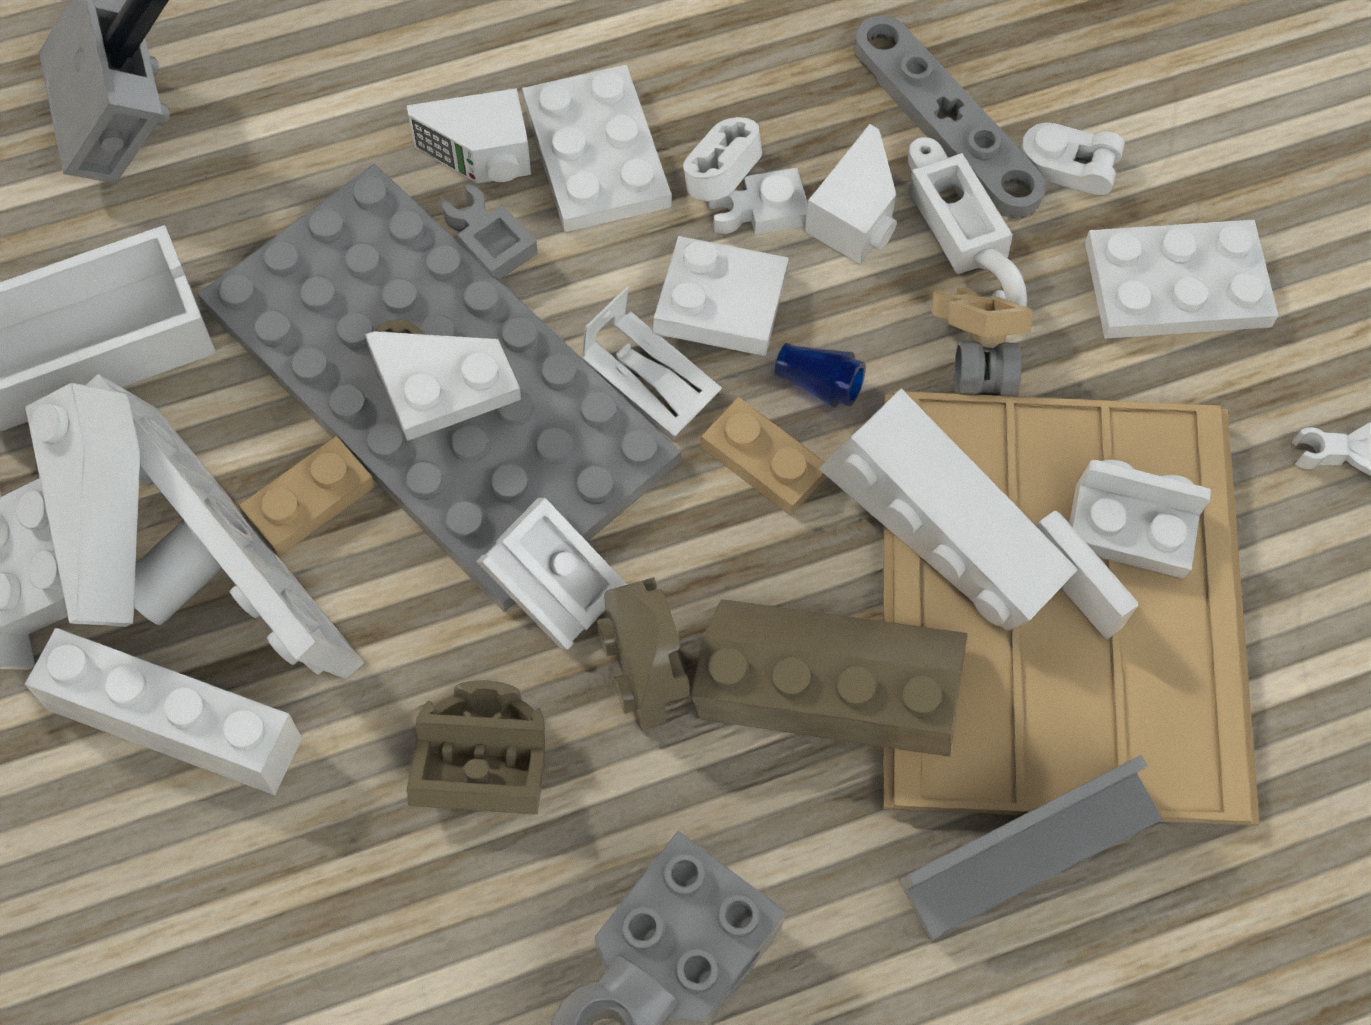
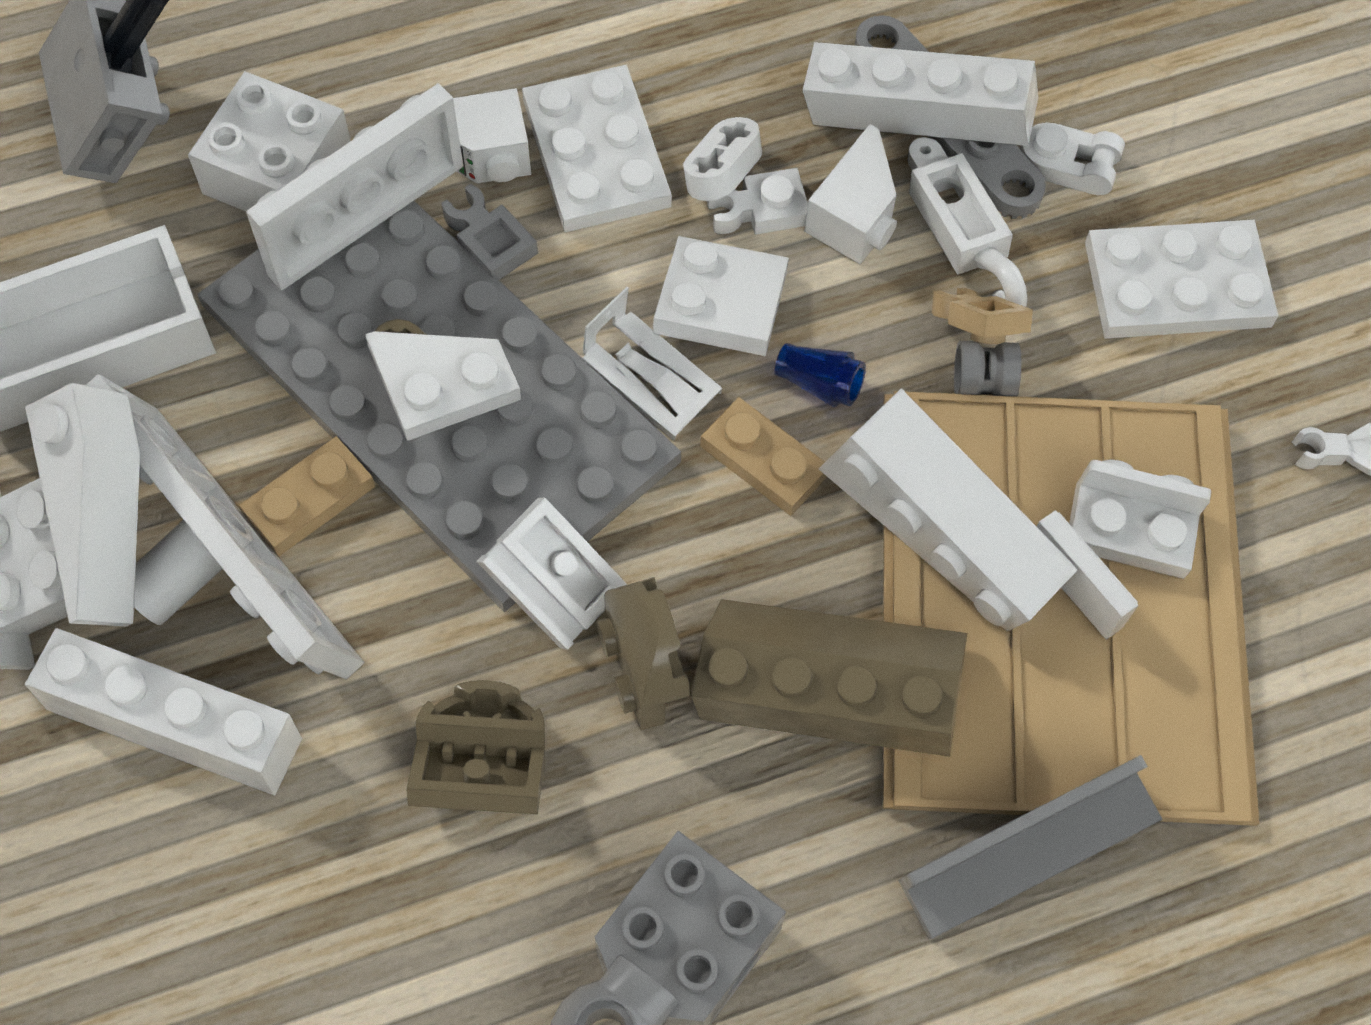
(263, 140): none -> white brick
(357, 186): none -> white plate
(922, 93): none -> white brick

